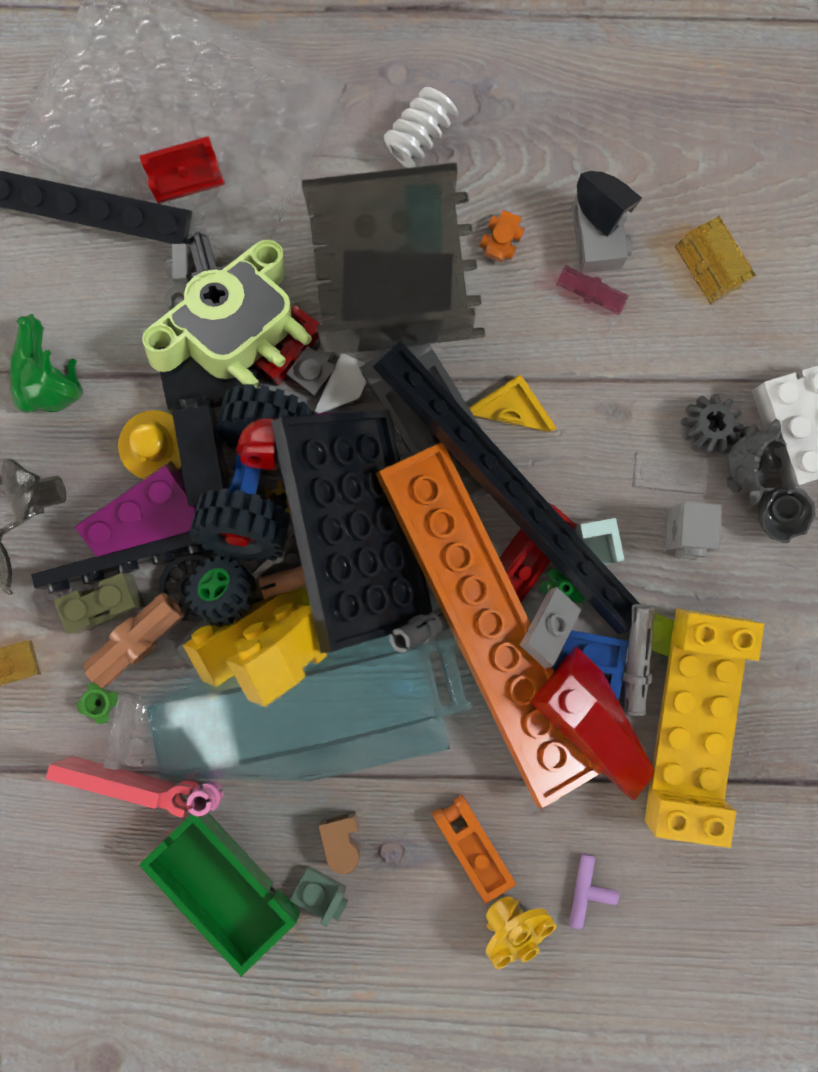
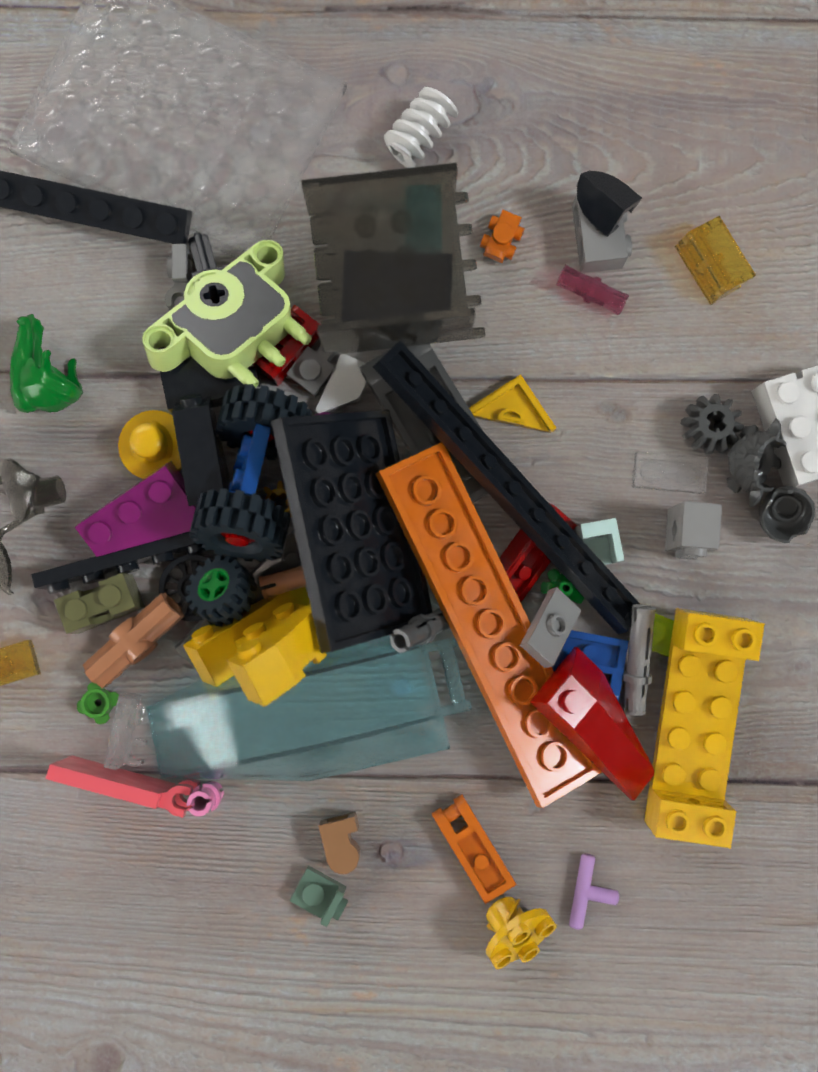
(182, 170): red hinge -> none
(221, 891): green piece -> none
(258, 445): red piece -> none

